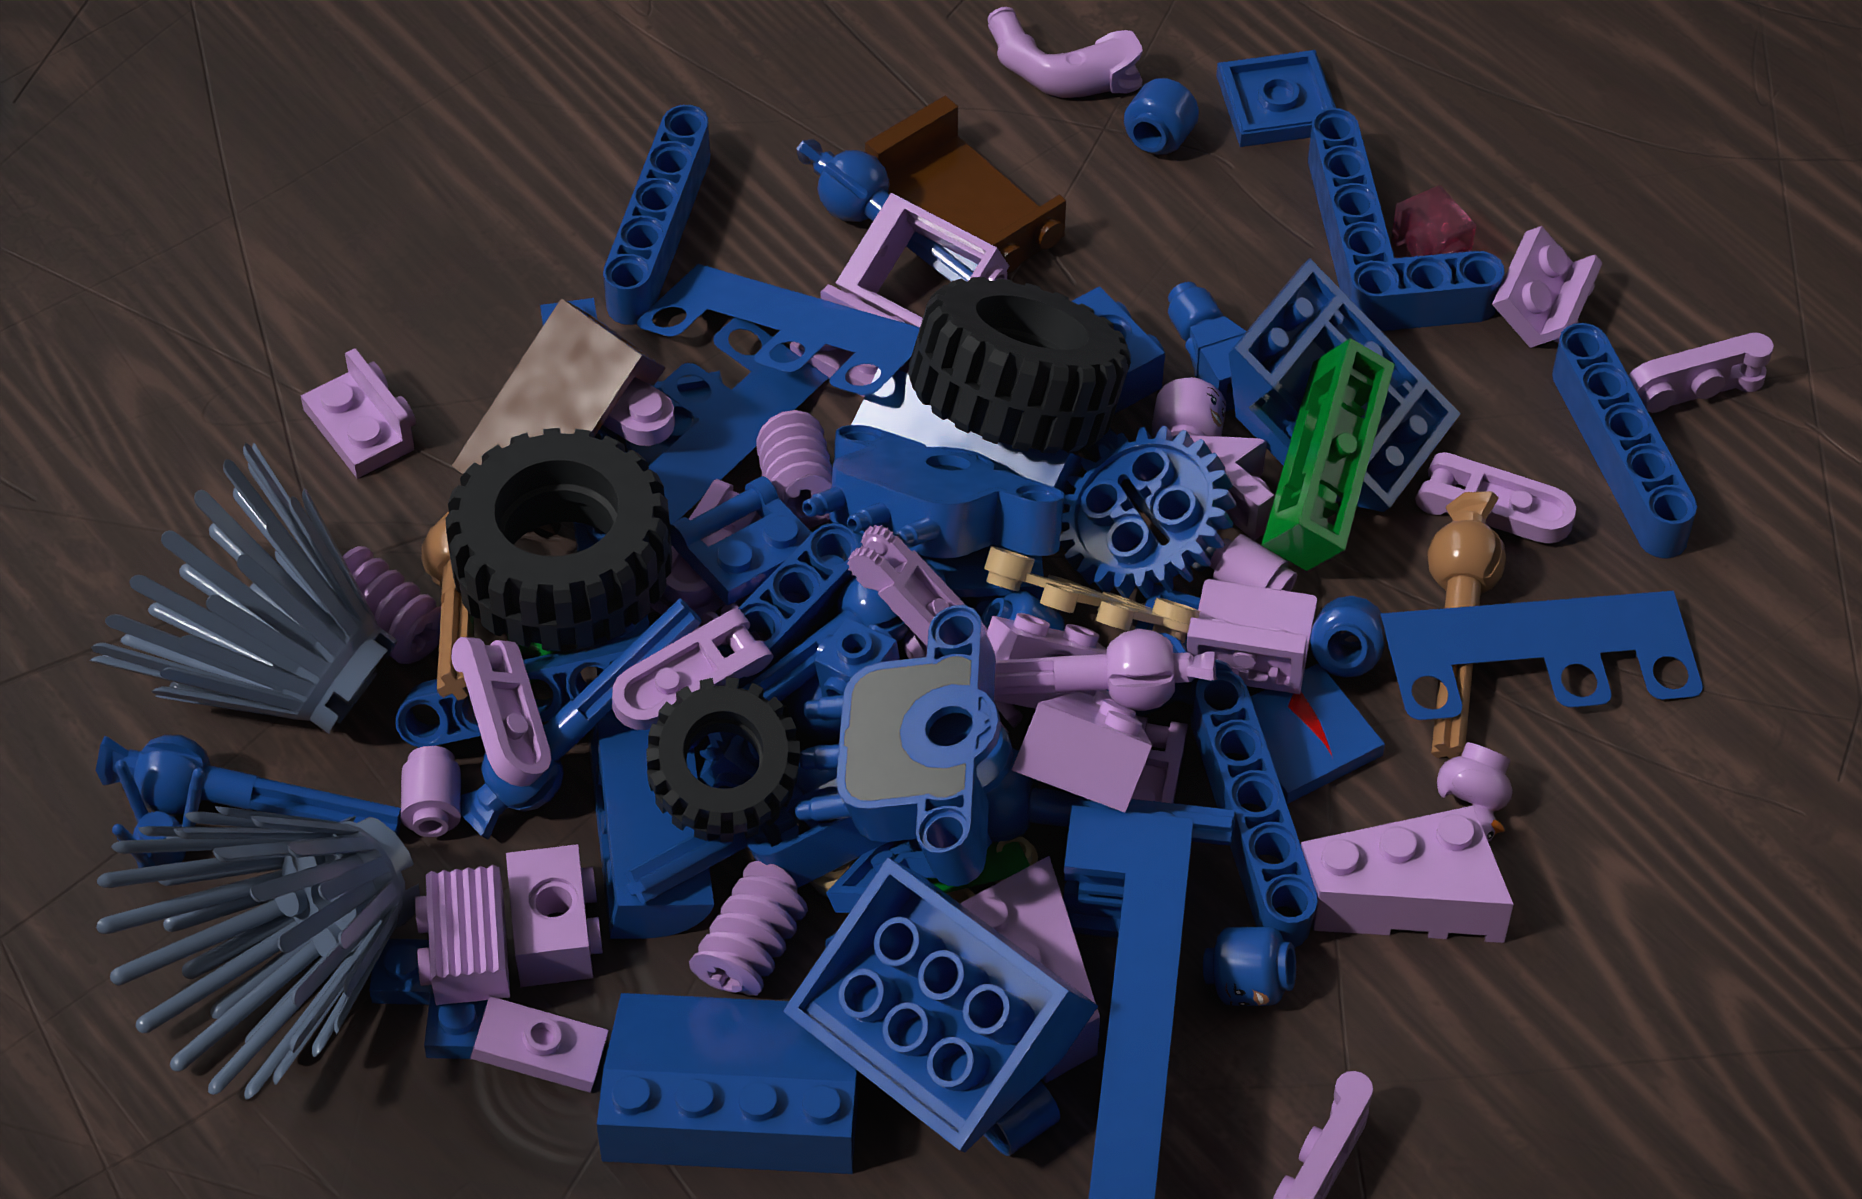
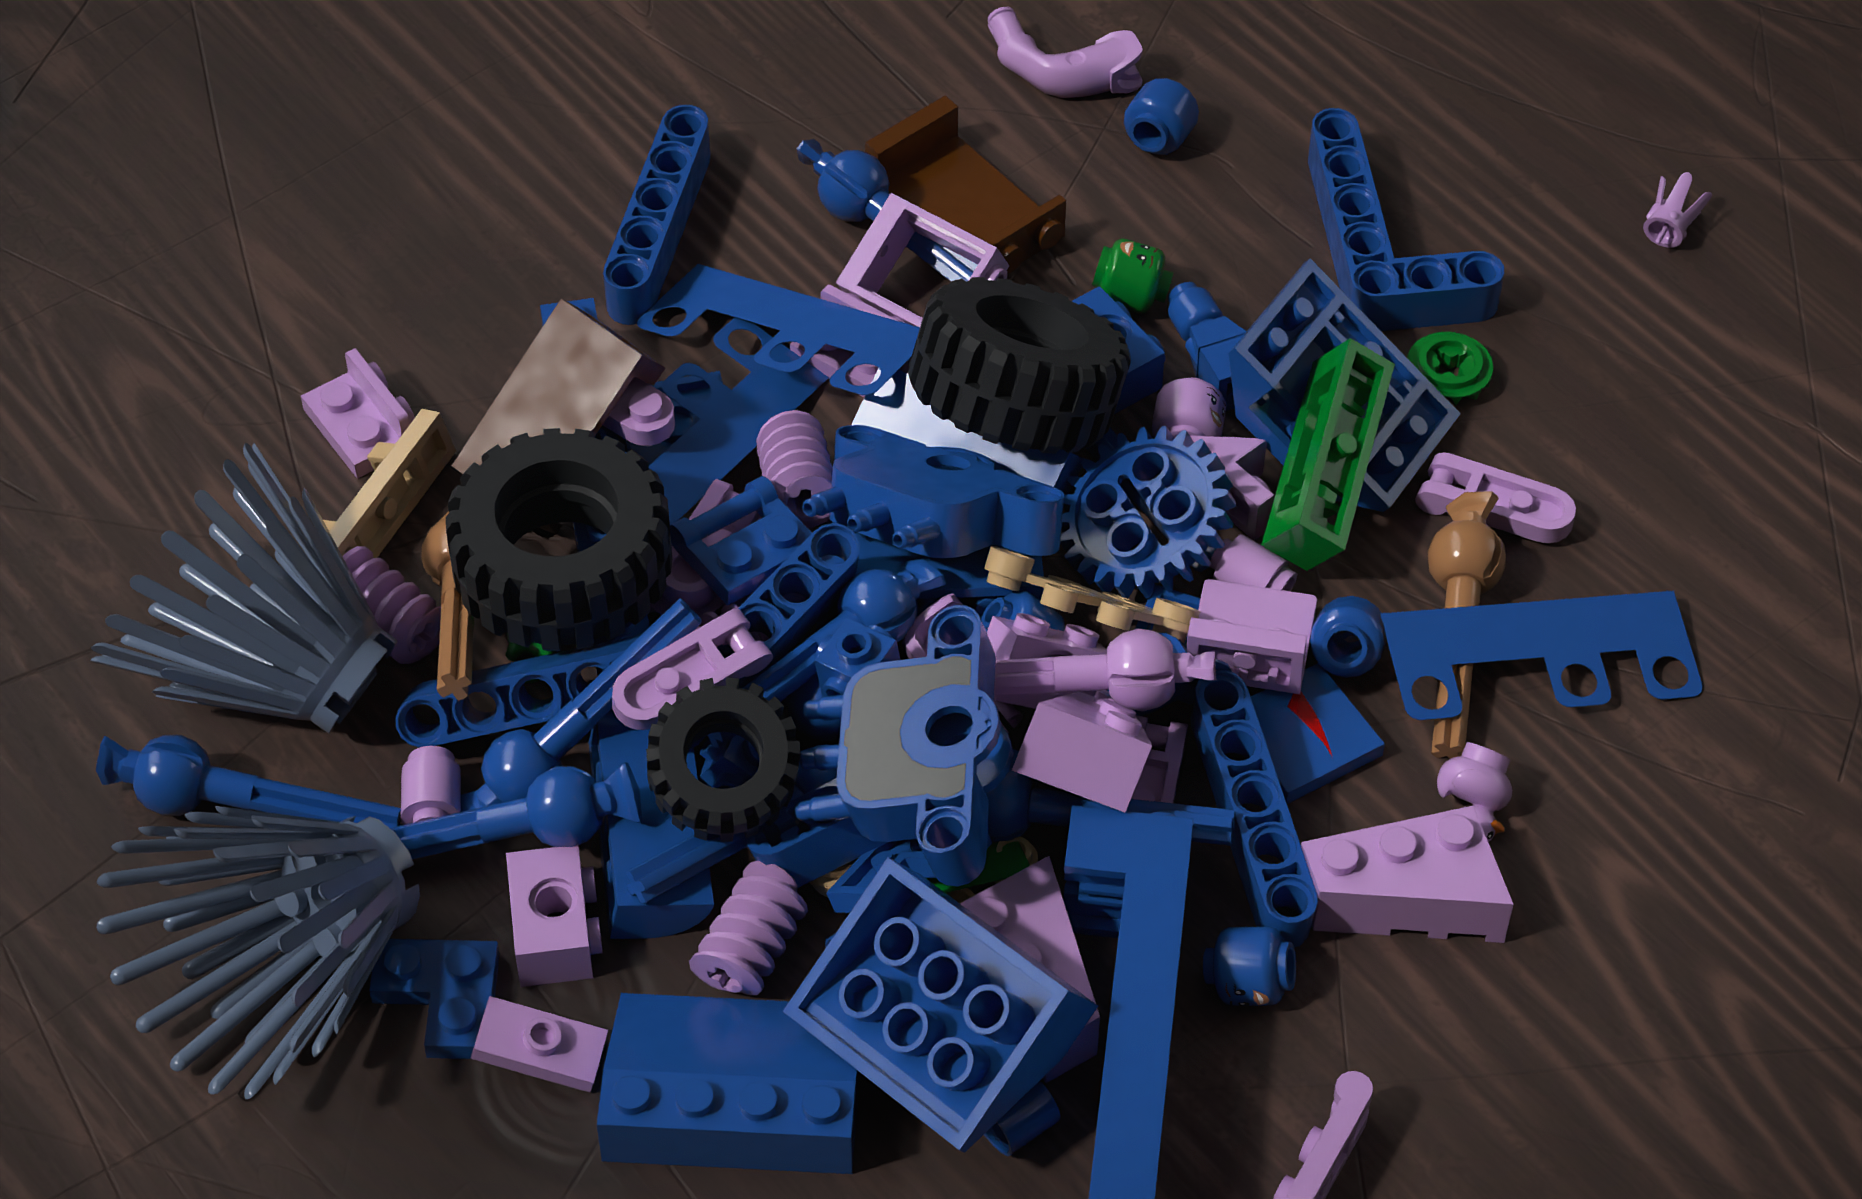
(155, 818): blue plant -> none
(396, 486): none -> tan hinge
(465, 935): lavender brick -> none
(504, 708): lavender plate -> none
(560, 808): none -> blue piece
(902, 579): lavender hinge -> none
(1133, 274): none -> green head
(1274, 96): blue tile -> none
(1432, 224): clear pink brick -> none
(1453, 351): none -> green gear
(1544, 288): lavender bracket -> none
(1624, 441): blue beam -> none
(1665, 220): none -> lavender piece
(1703, 371): lavender plate -> none

